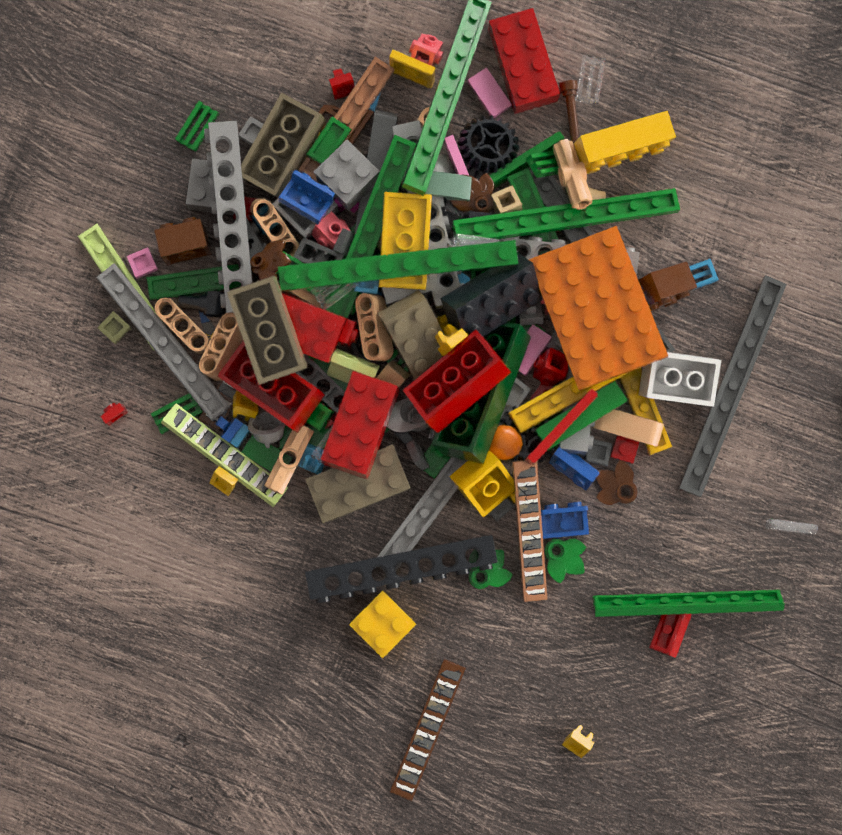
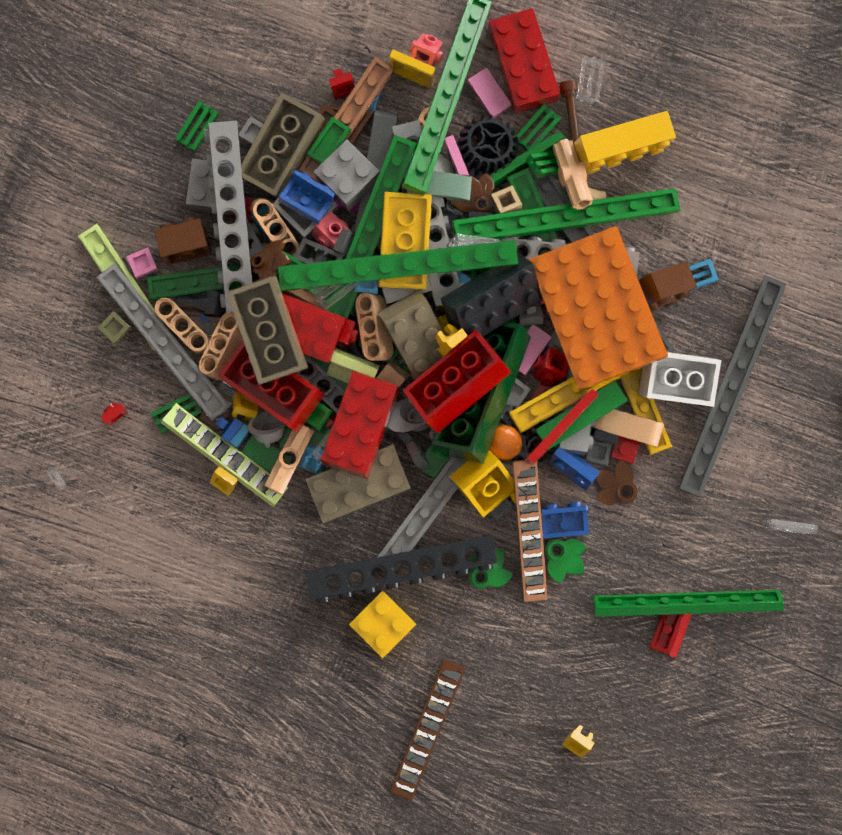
(57, 479): none -> clear tile
(550, 114): none -> green tile
(604, 436): none -> black tile

